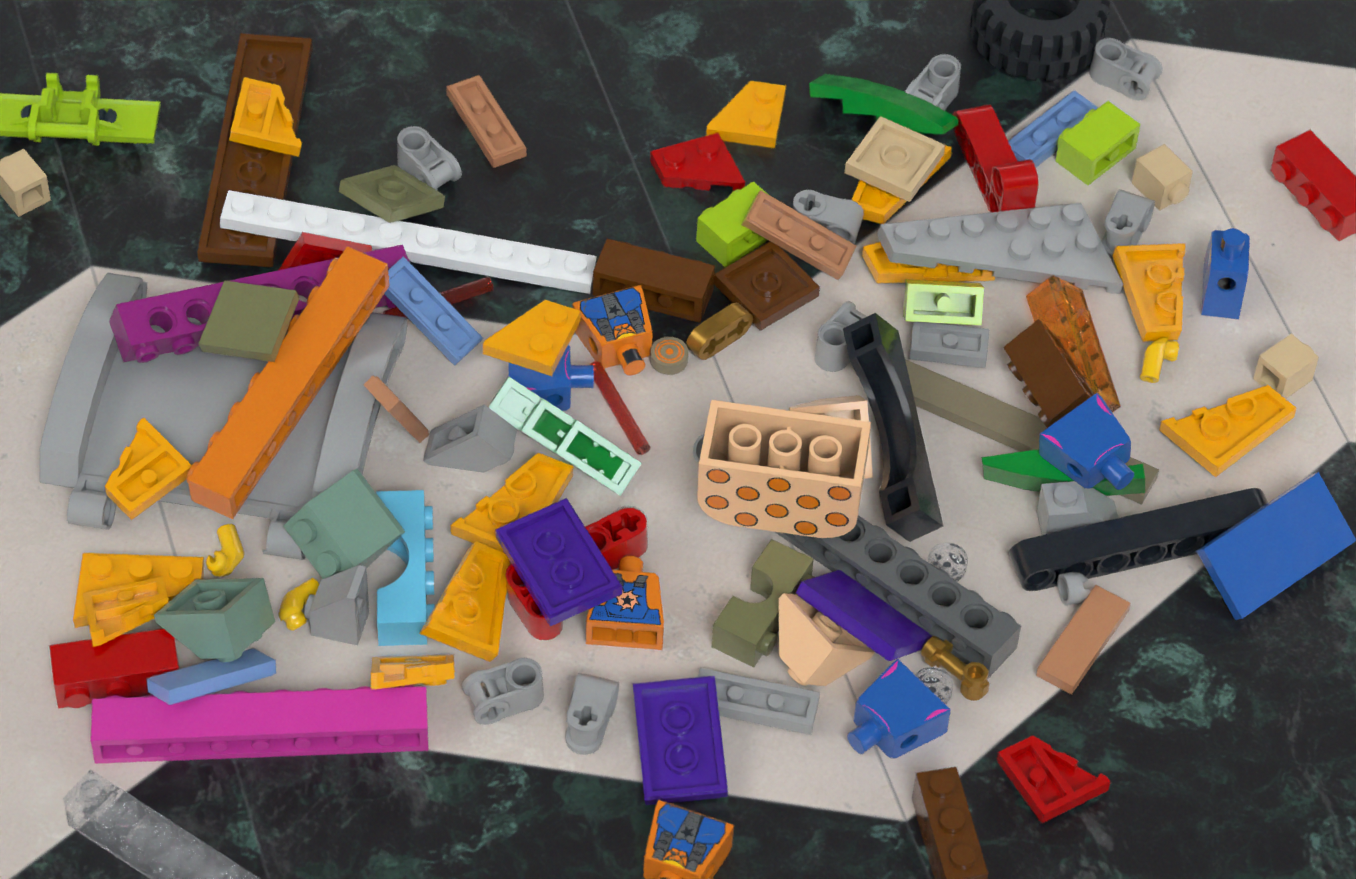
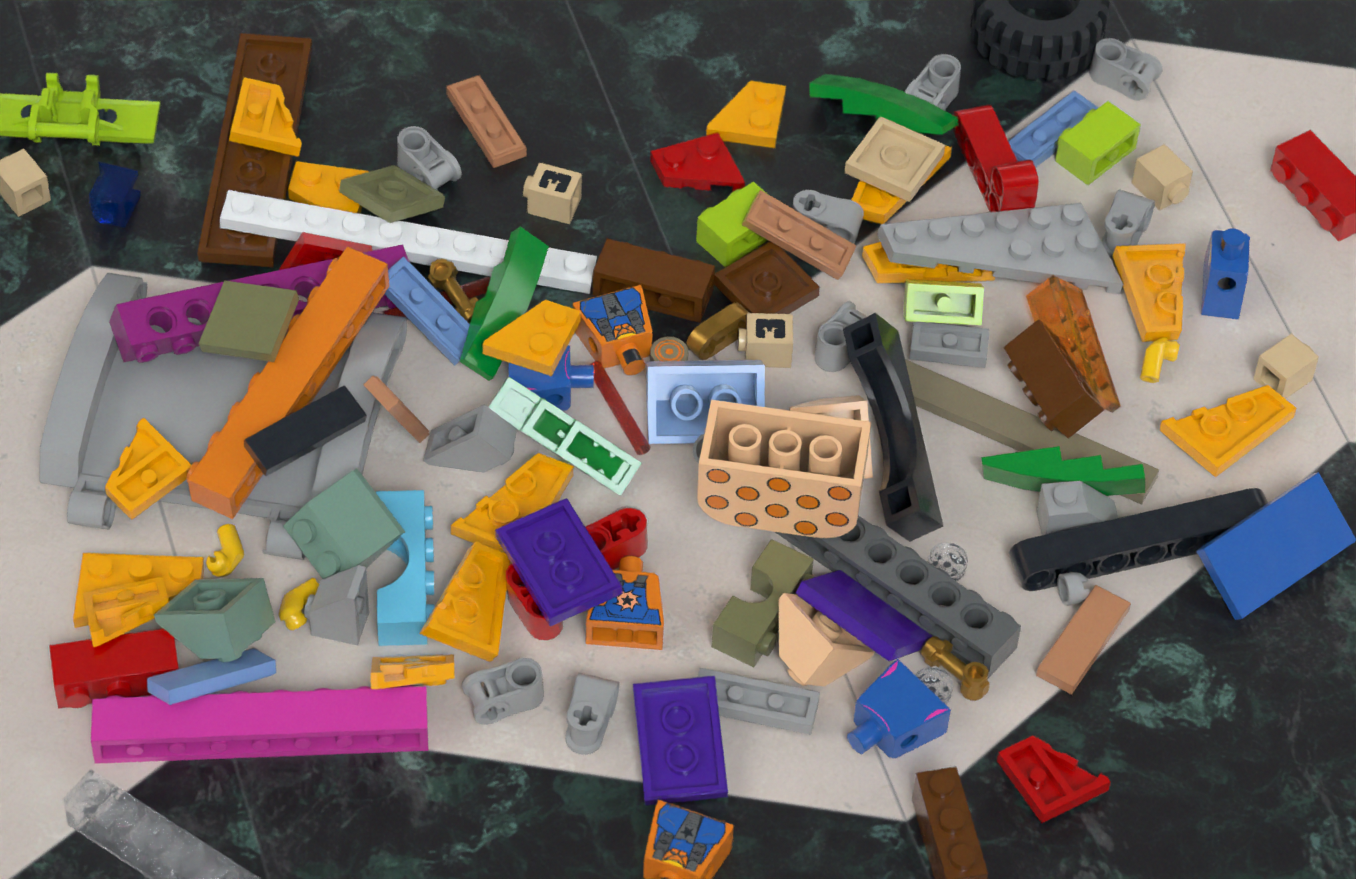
(112, 195): none -> clear blue window
(305, 430): none -> black tile
(320, 186): none -> light orange wing
(444, 277): none -> pearl gold bar
(505, 300): none -> green slope
(553, 193): none -> tan brick
(682, 394): none -> light blue slope
(768, 339): none -> tan brick
(1089, 445): blue torso -> none

